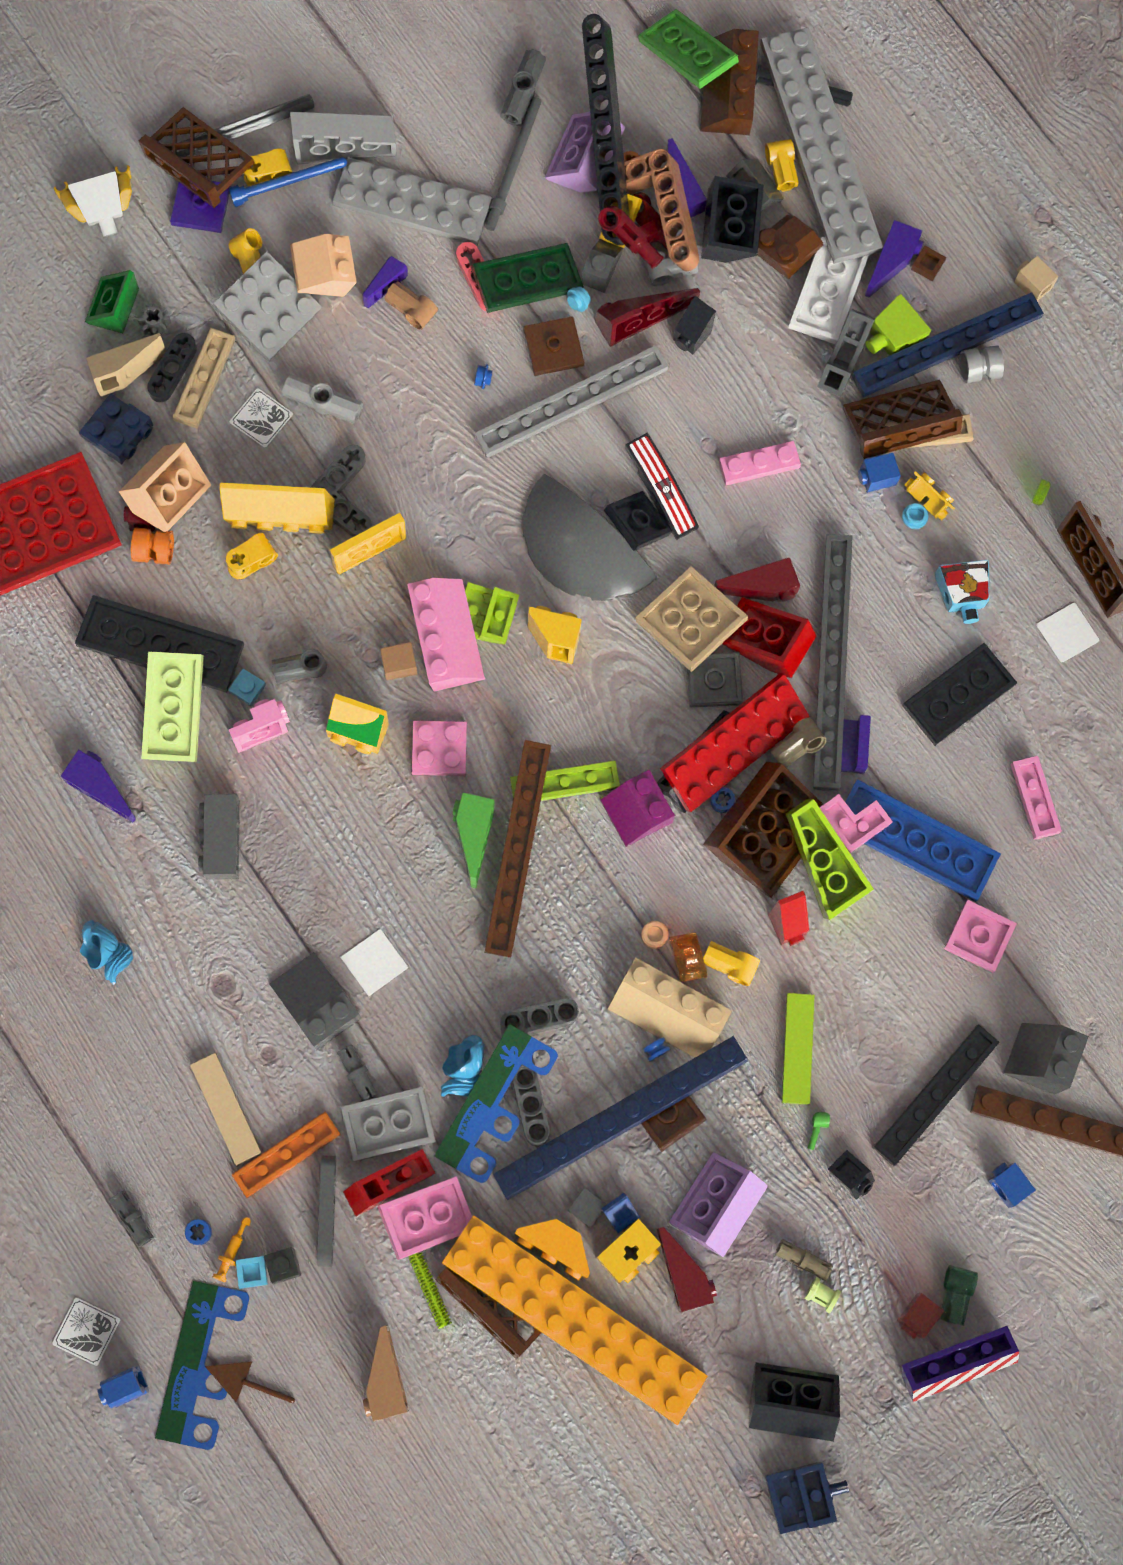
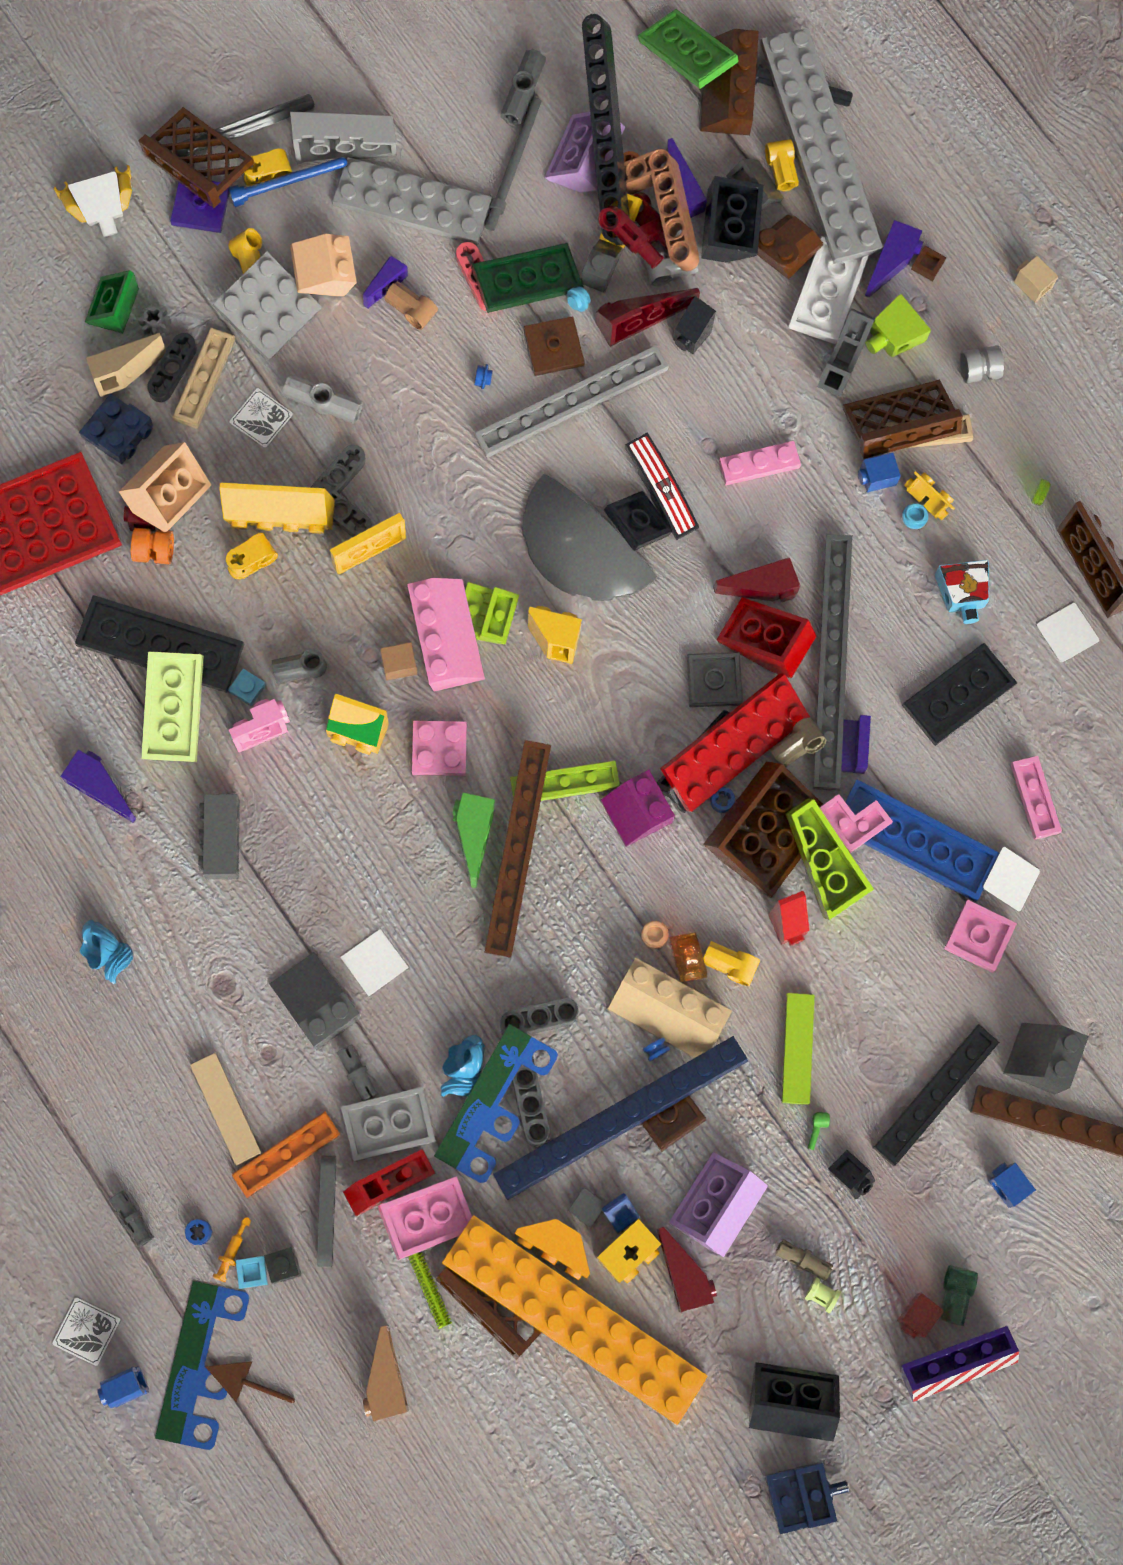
(691, 618): tan plate -> none
(947, 344): dark blue plate -> none
(1011, 879): none -> white sticker

